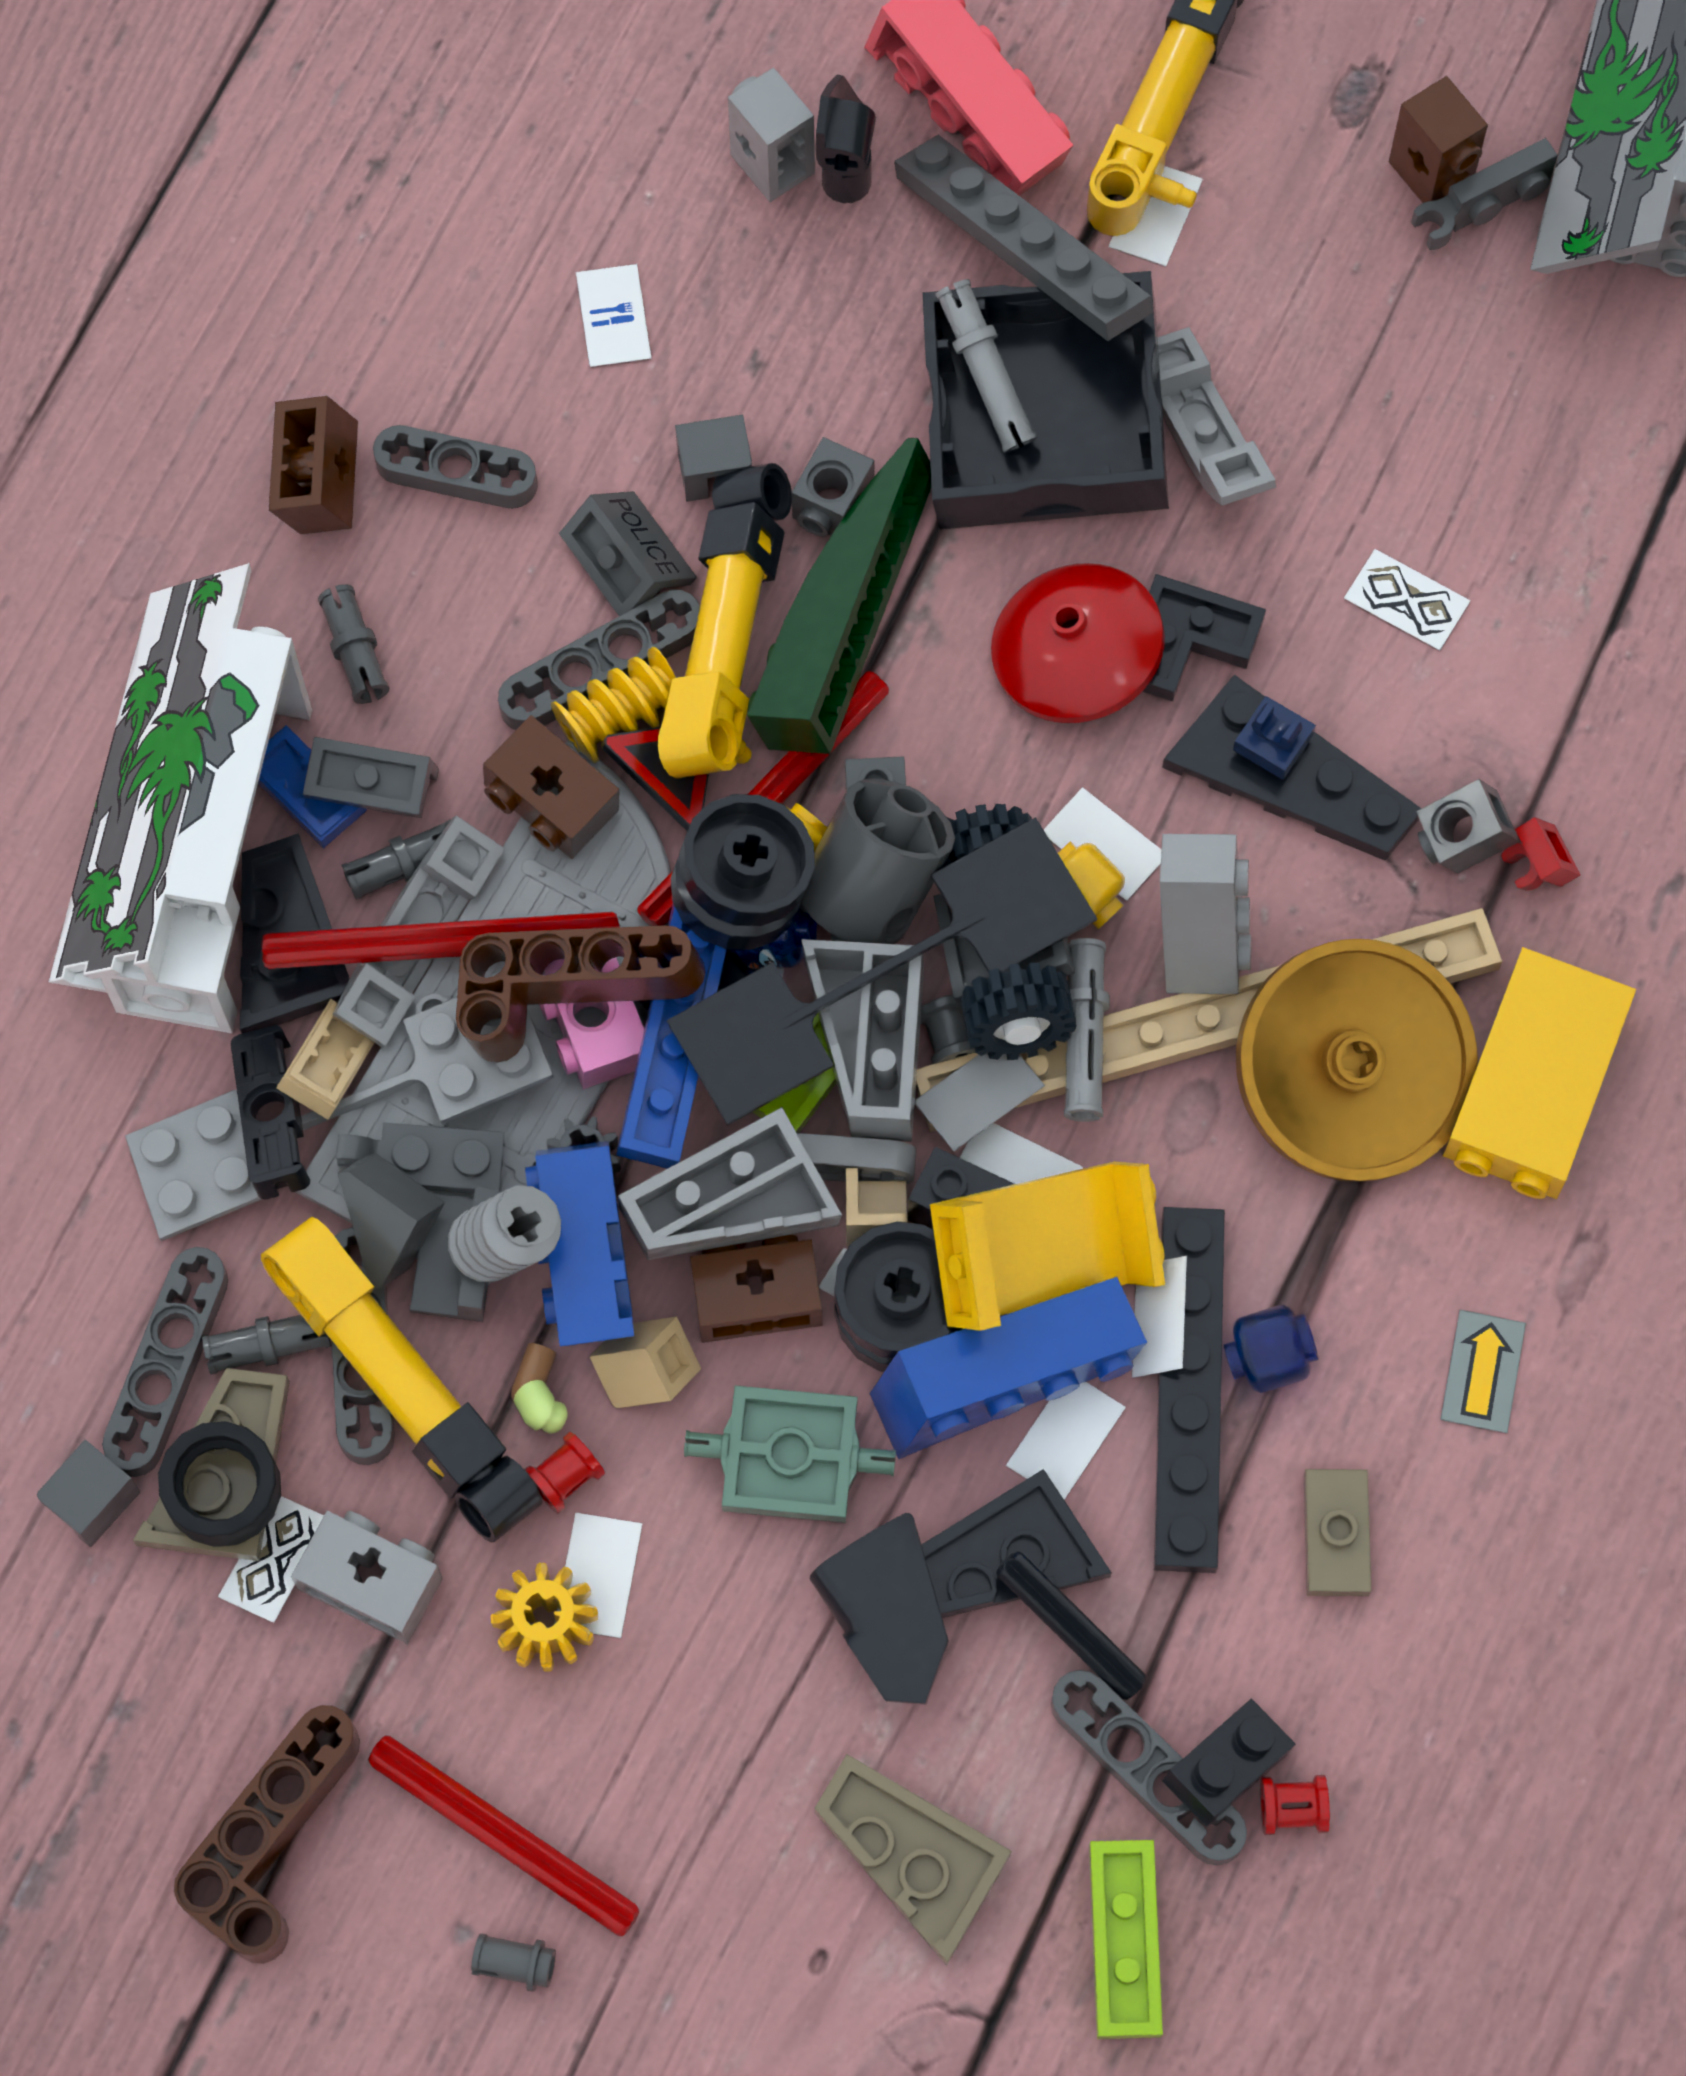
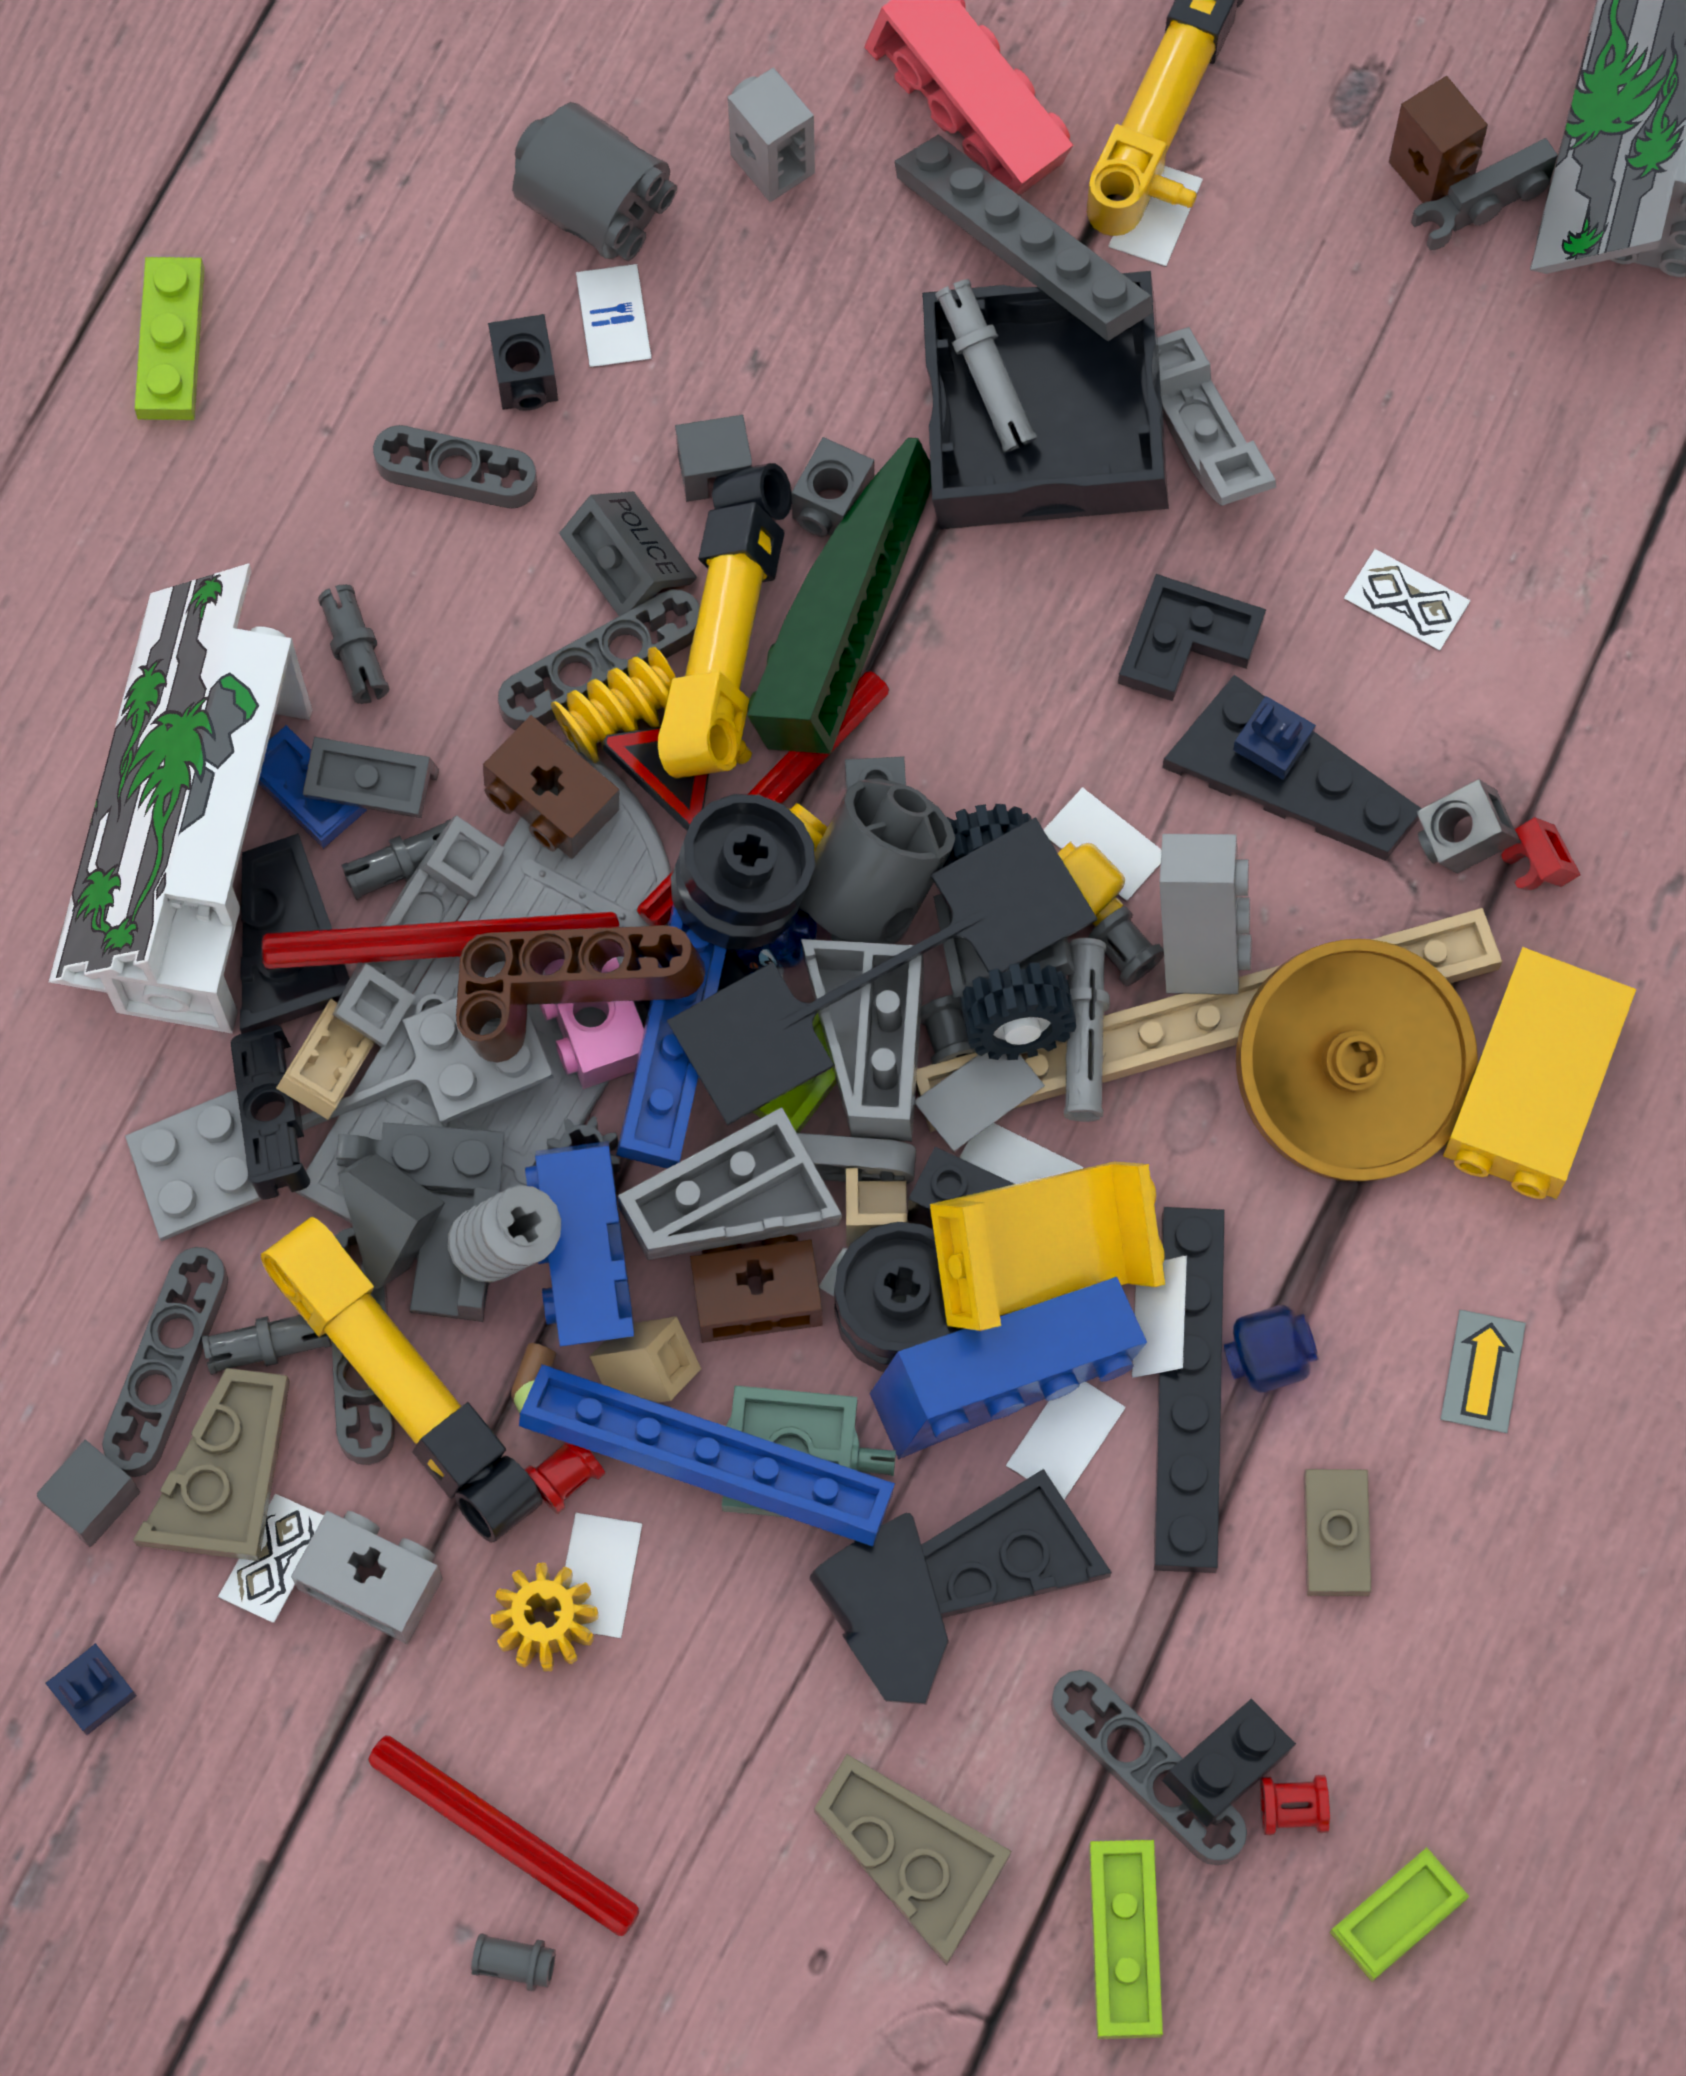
(91, 1689): none -> dark blue tile
(169, 338): none -> lime plate
(199, 1441): black tyre -> none
(279, 1825): reddish brown beam -> none
(313, 465): reddish brown brick -> none
(521, 342): none -> black brick
(591, 180): none -> dark grey cylinder
(706, 1455): none -> blue plate
(844, 142): black panel -> none
(1071, 1625): black axle -> none
(1083, 668): red dish -> none
(1127, 946): none -> dark grey bush
(1399, 1914): none -> lime tile

